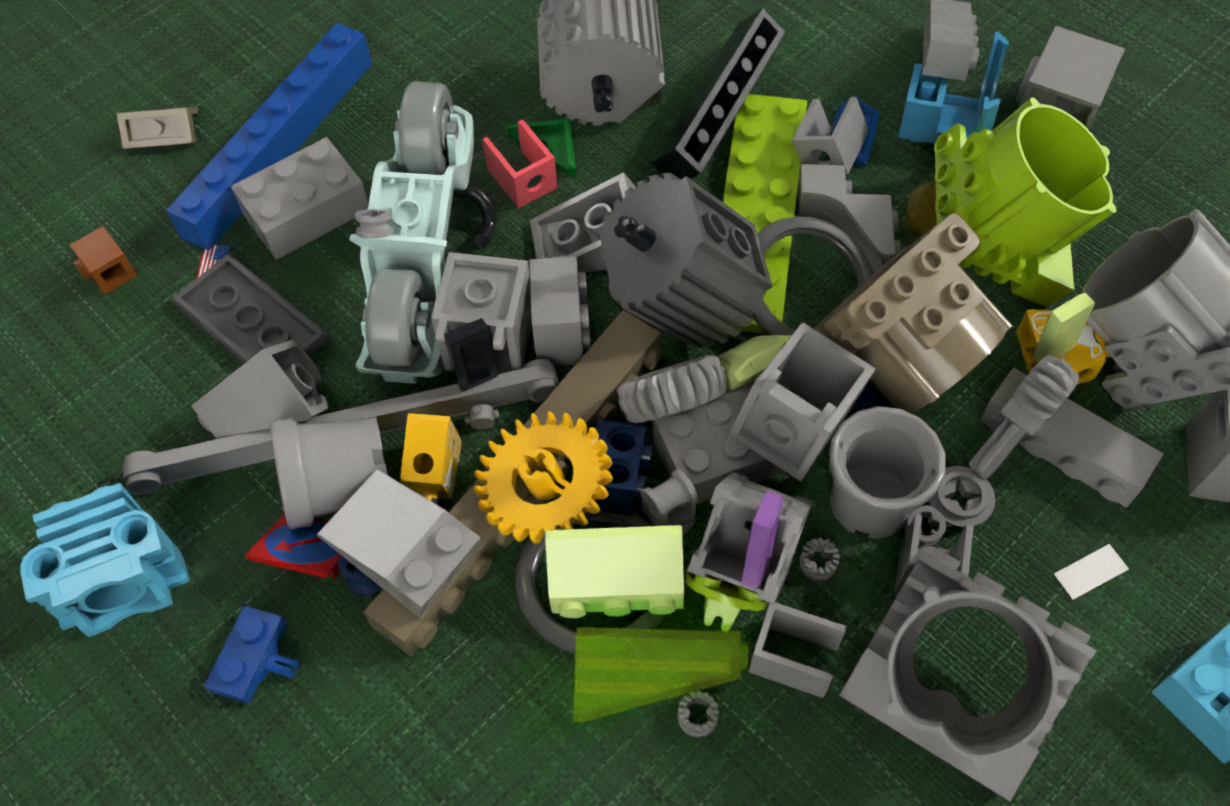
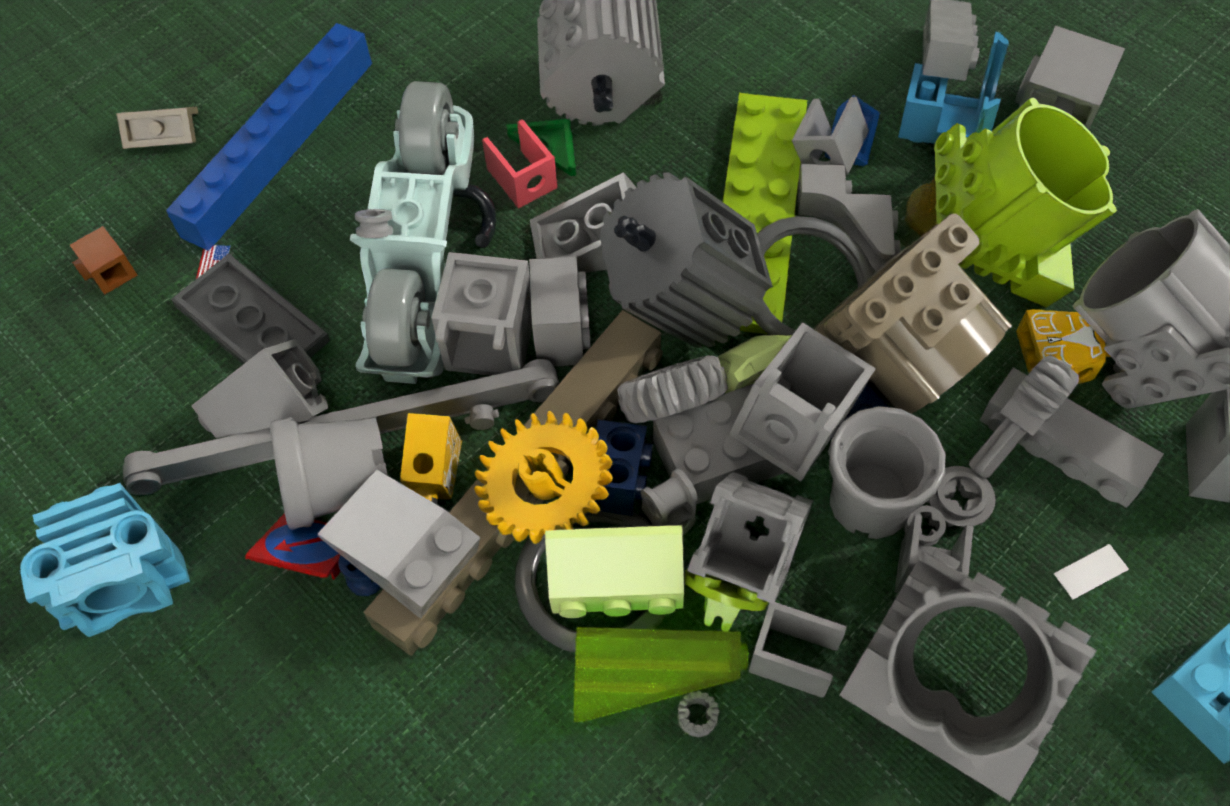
(250, 656): blue plate -> none
(301, 197): light grey brick -> none
(471, 354): black tile -> none
(719, 97): black brick -> none
(762, 539): medium lavender tile -> none
(827, 551): light grey bush -> none
(1064, 327): yellowish green tile -> none

